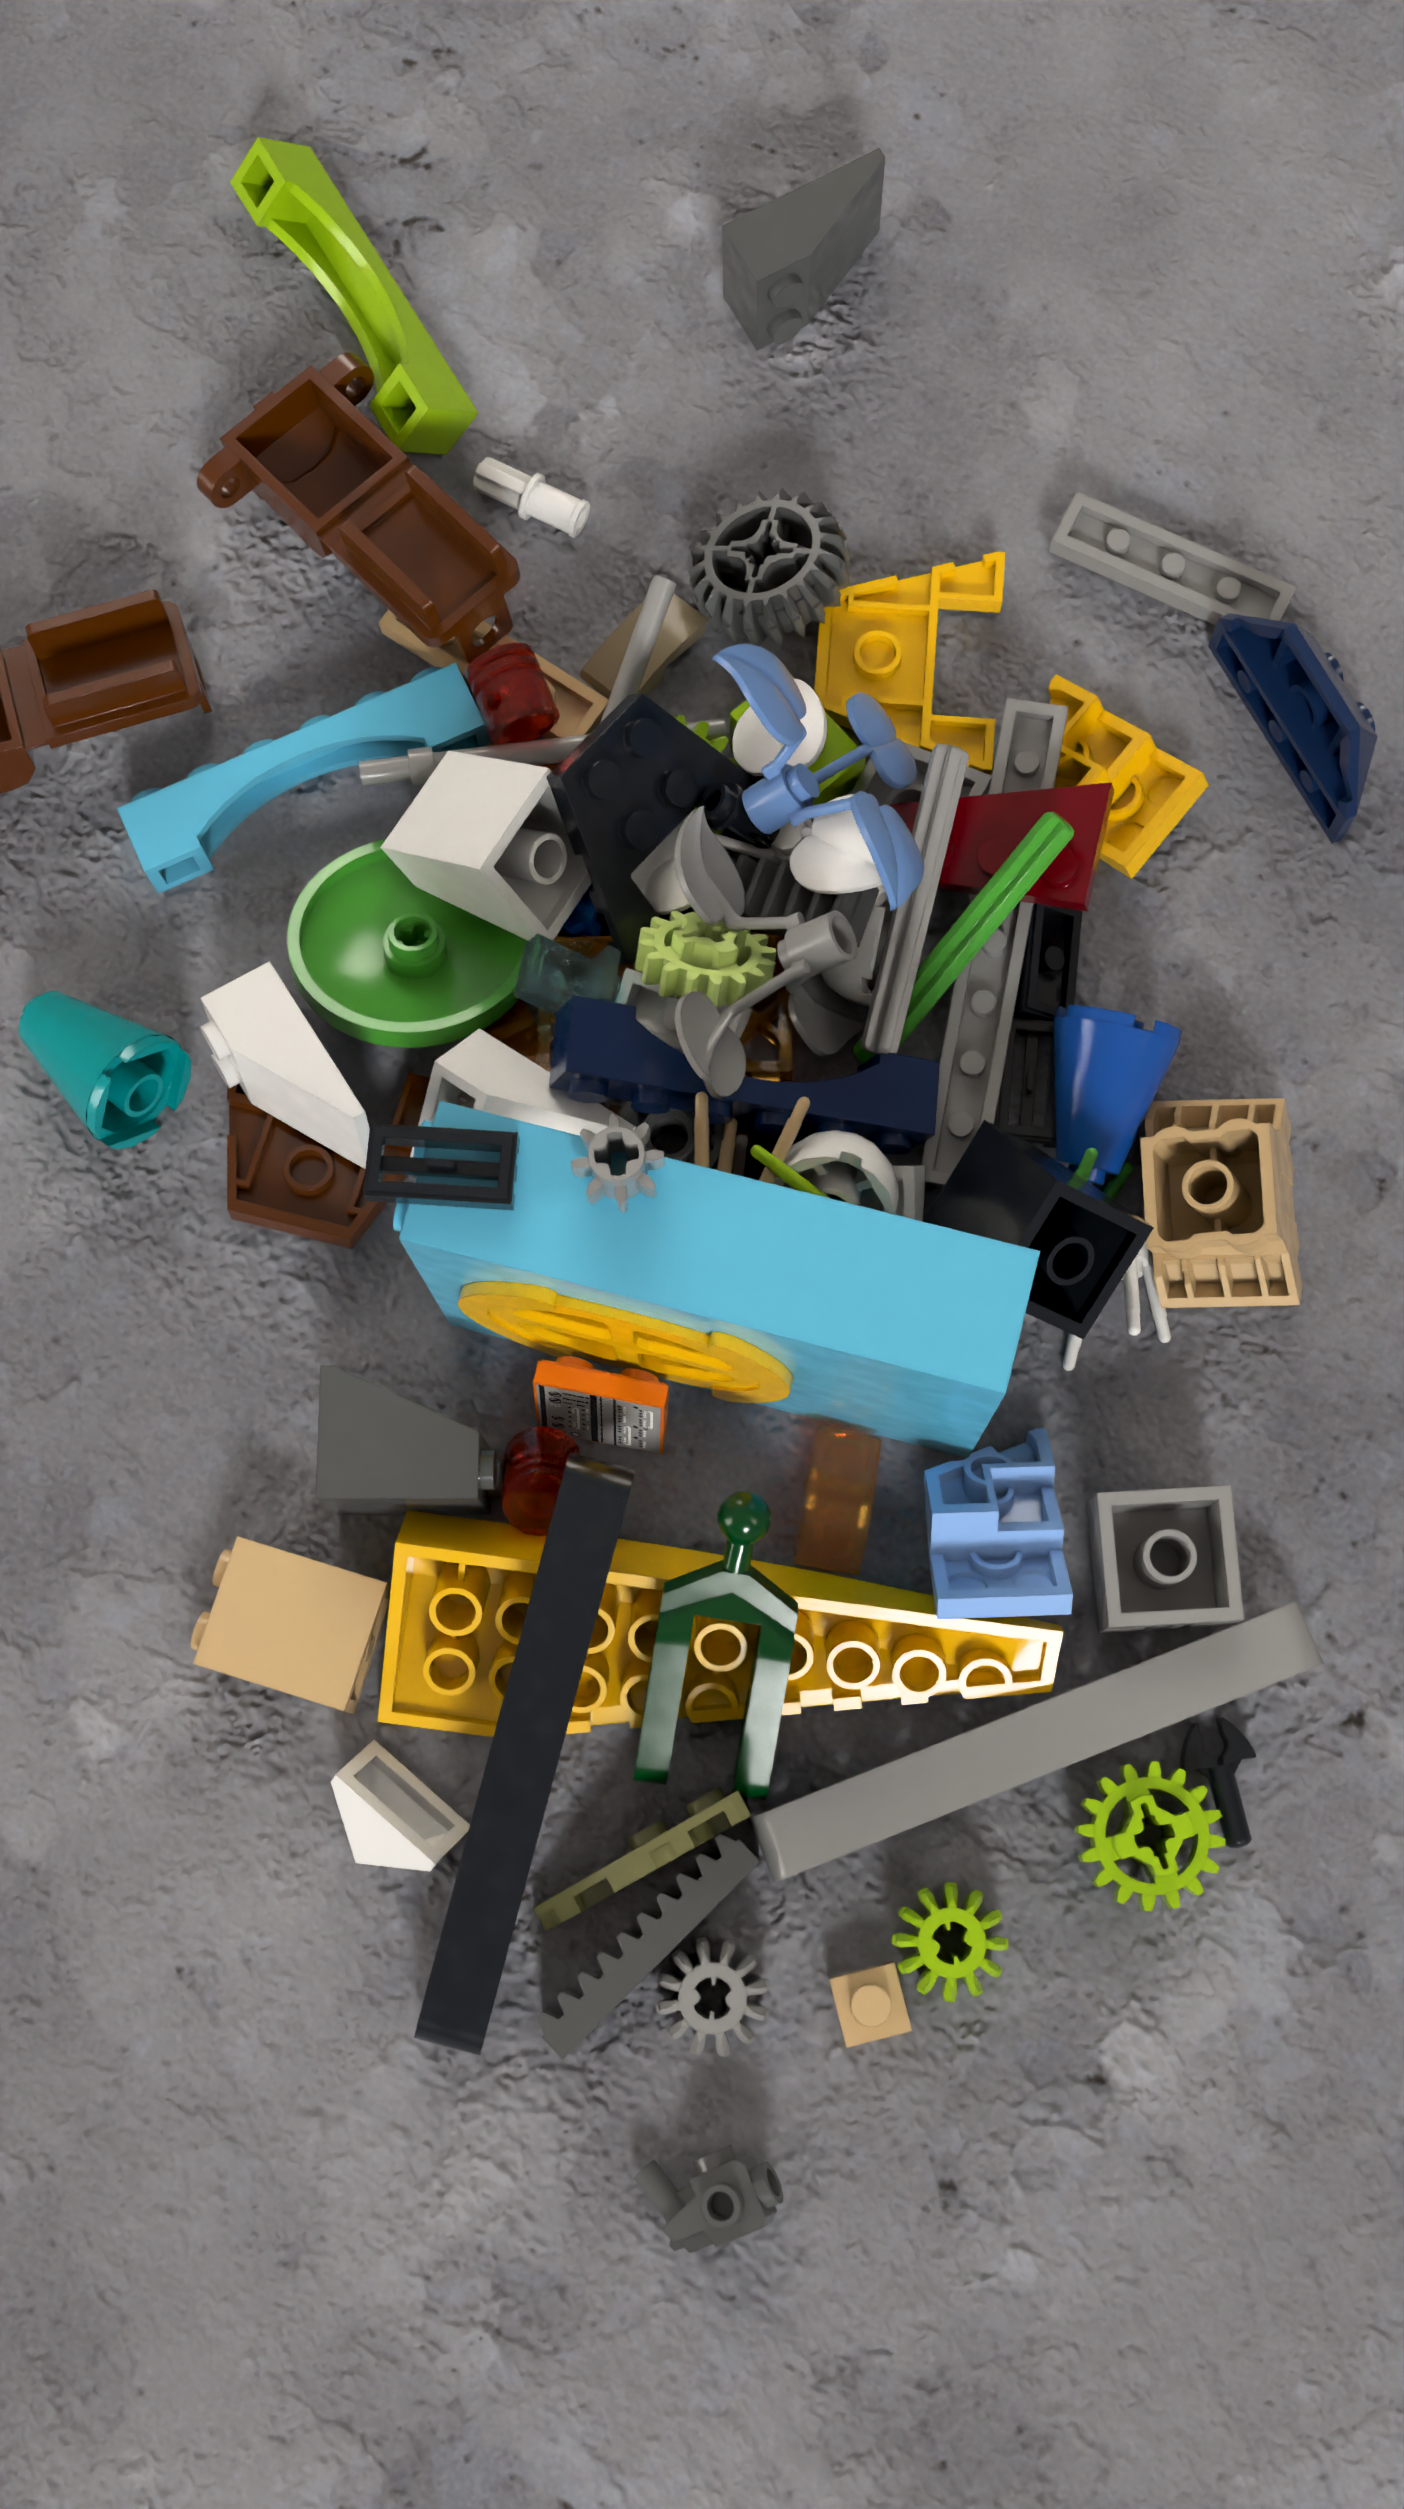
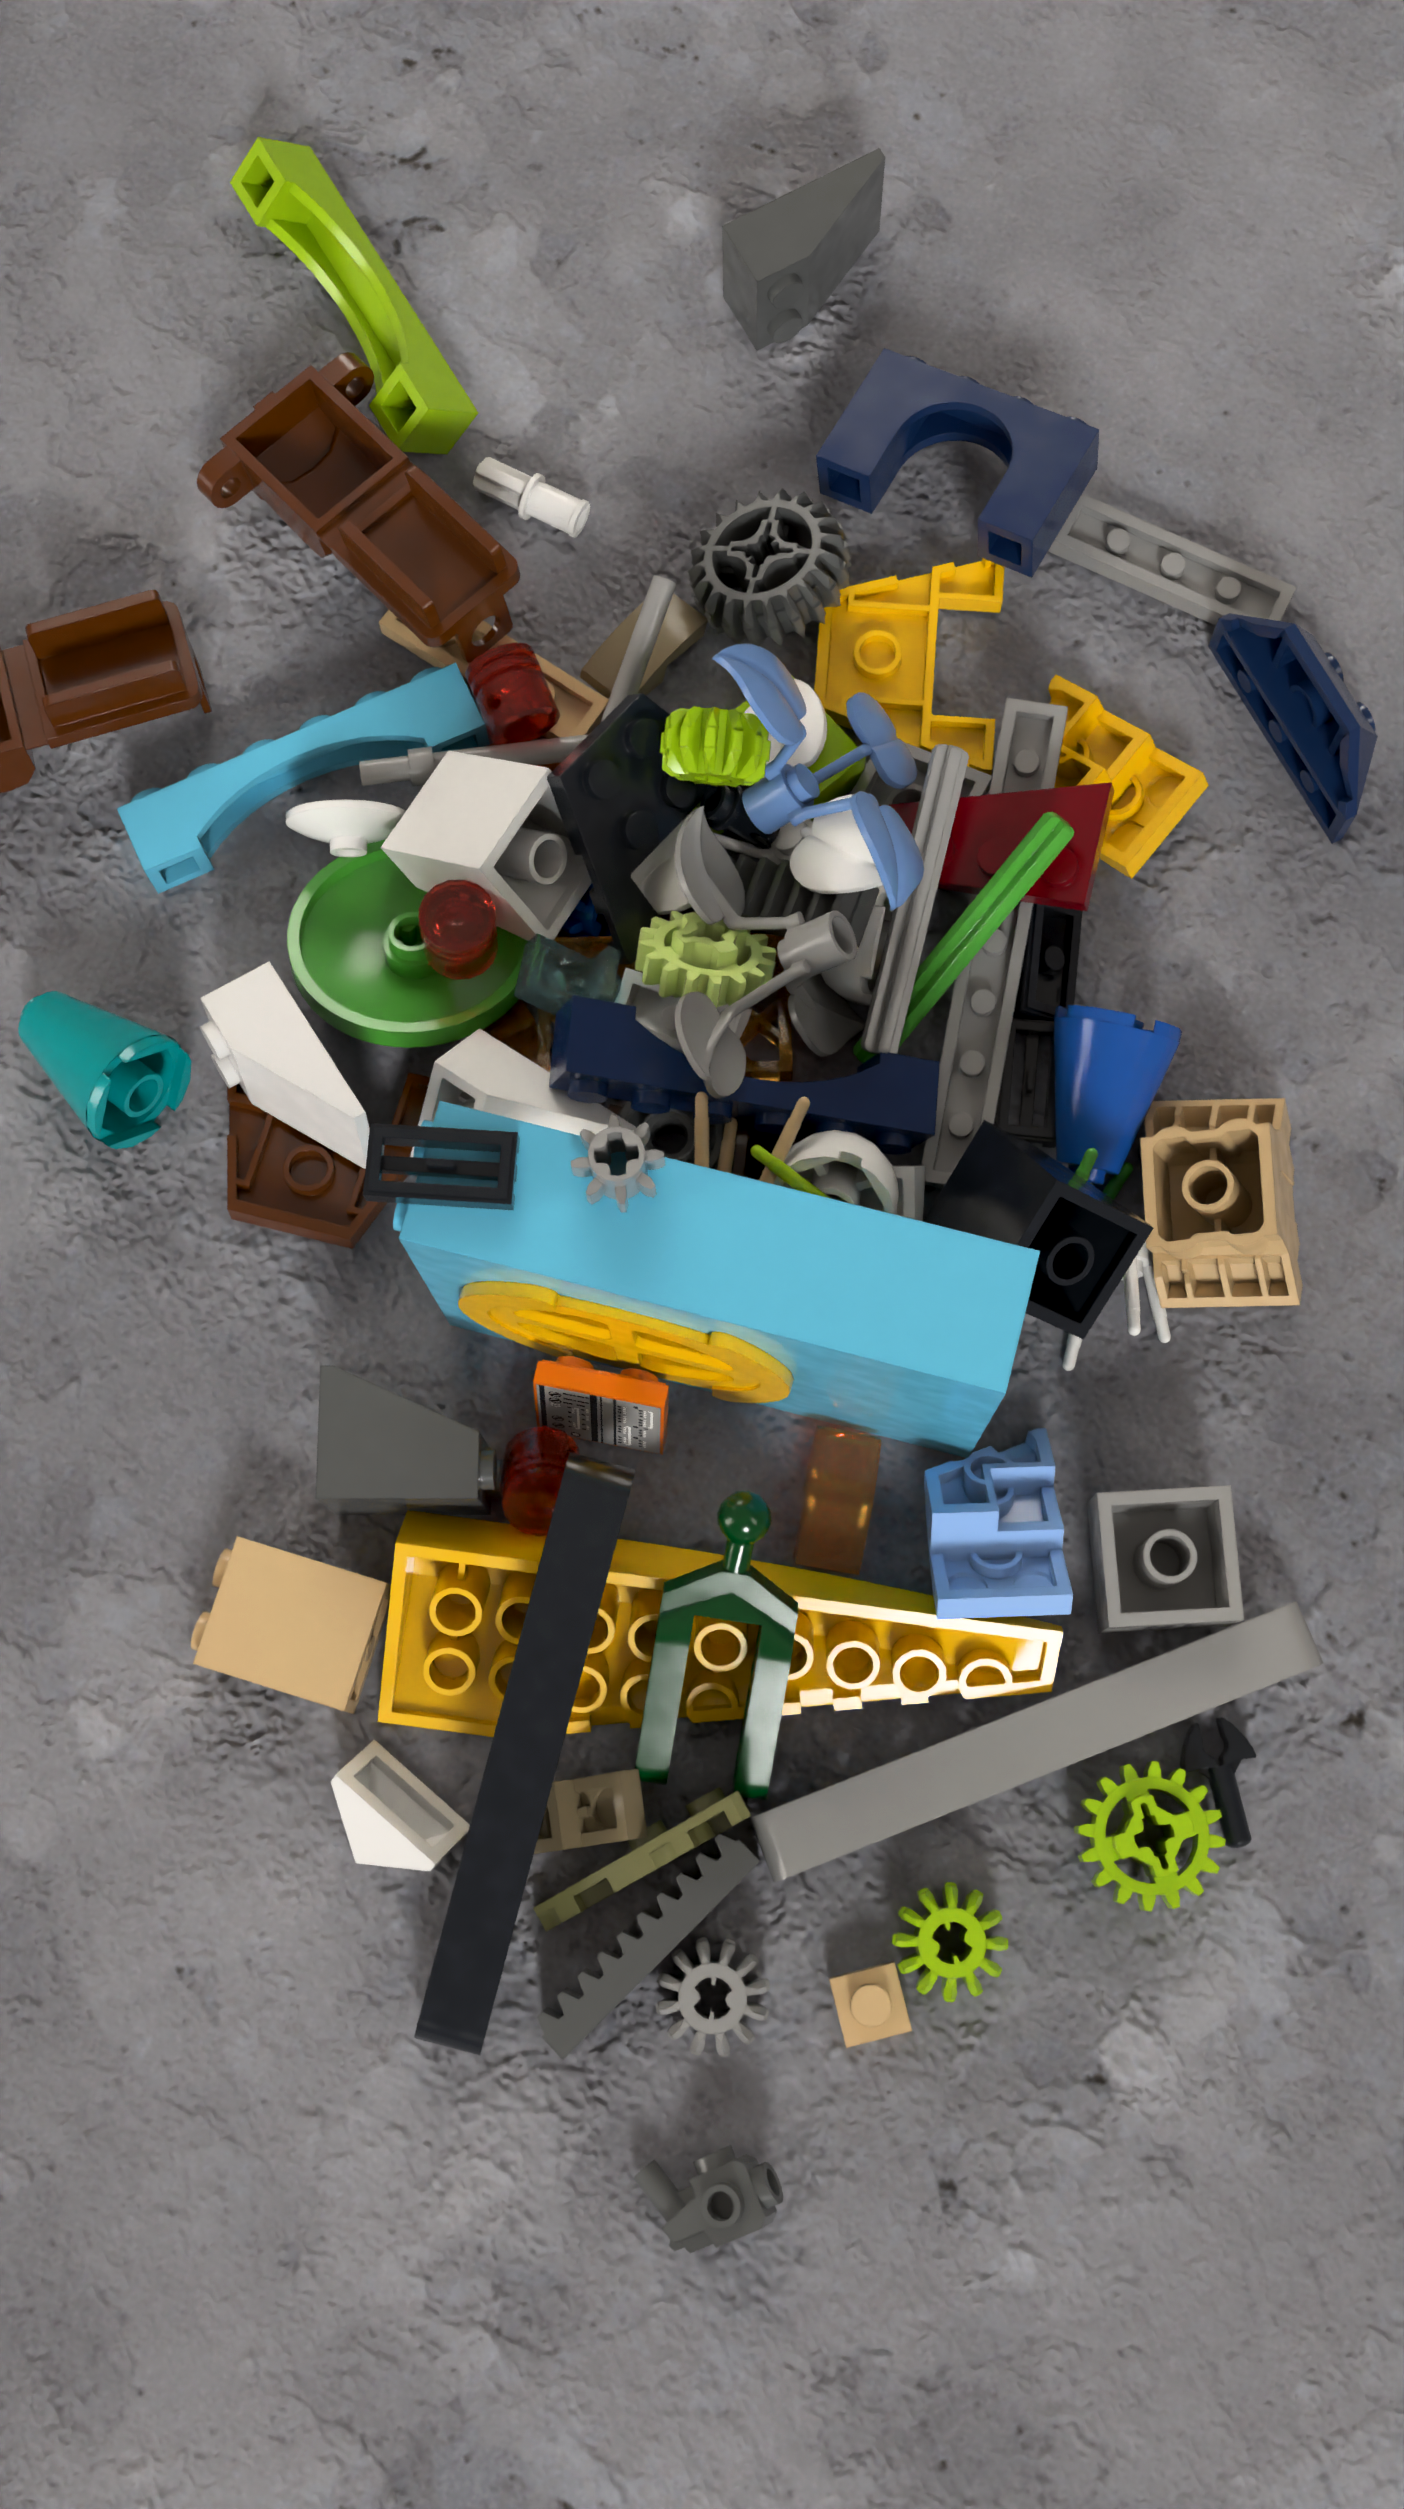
(345, 823): none -> white dish
(458, 929): none -> clear red piece
(593, 1812): none -> dark tan slope
(715, 746): none -> lime gear
(916, 405): none -> dark blue arch

